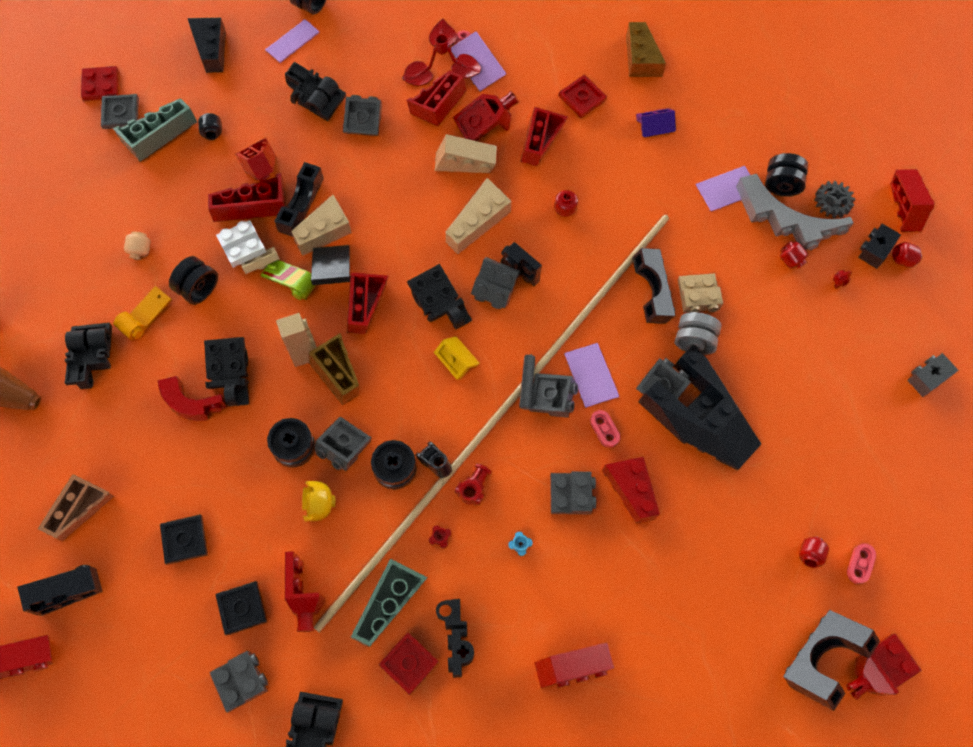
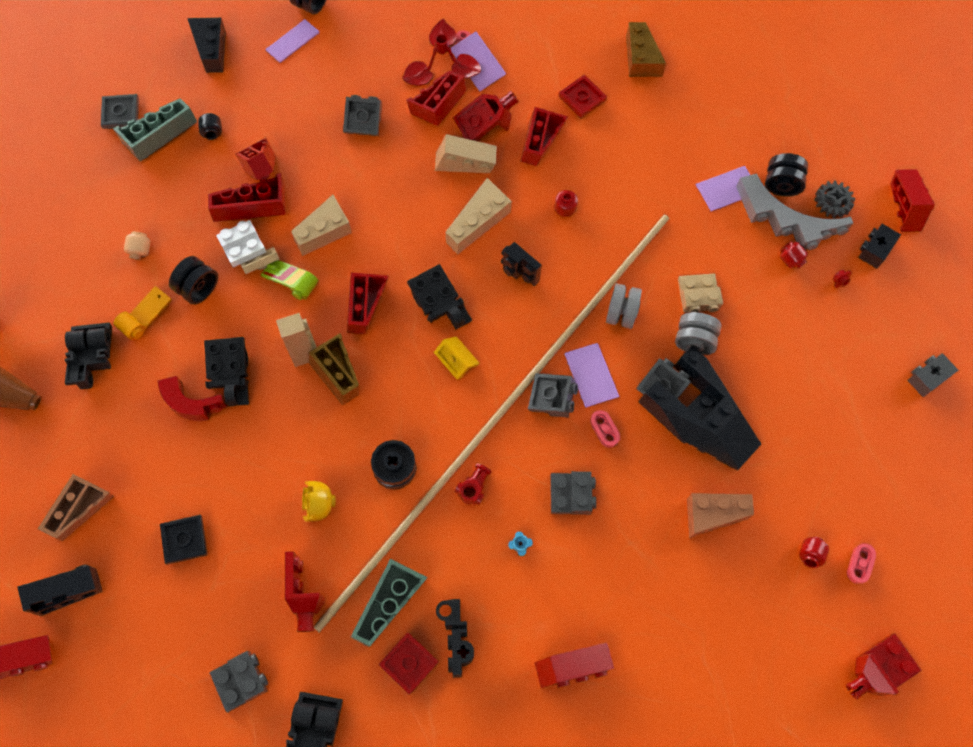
(99, 82): red plate -> none
(241, 608): black plate -> none
(290, 431): black wheel -> none
(308, 183): black arch -> none
(313, 92): black plate -> none
(330, 265): black tile -> none
(341, 444): dark grey plate -> none
(433, 458): black piece -> none
(437, 530): red plate -> none
(495, 283): dark grey plate -> none
(527, 382): dark grey axle -> none
(624, 306): none -> light grey wheel
(634, 487): red wedge -> none
(650, 266): arch -> none
(657, 122): dark purple panel -> none
(715, 511): none -> nougat wedge
(831, 633): arch -> none
(906, 254): red head -> none

